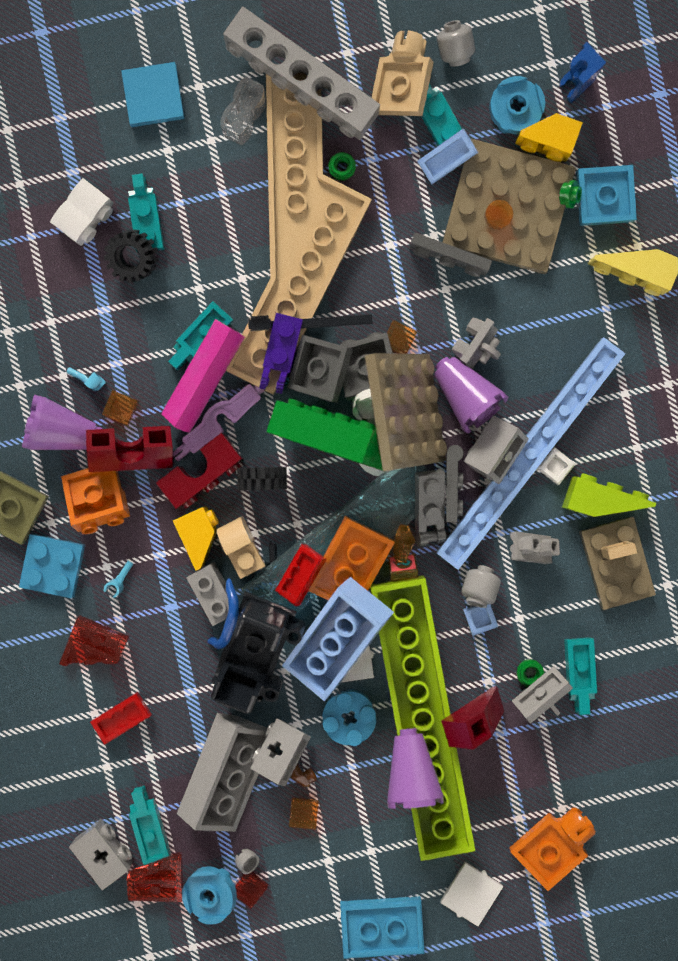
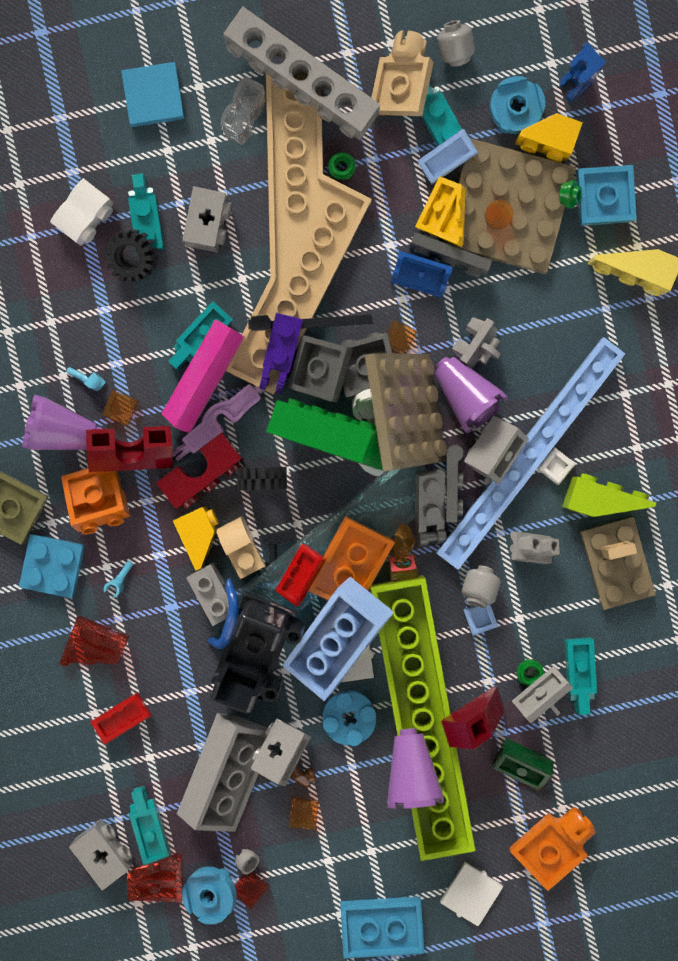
(202, 204): none -> light grey brick
(421, 274): none -> blue hinge
(445, 212): none -> yellow wing
(523, 764): none -> dark green slope

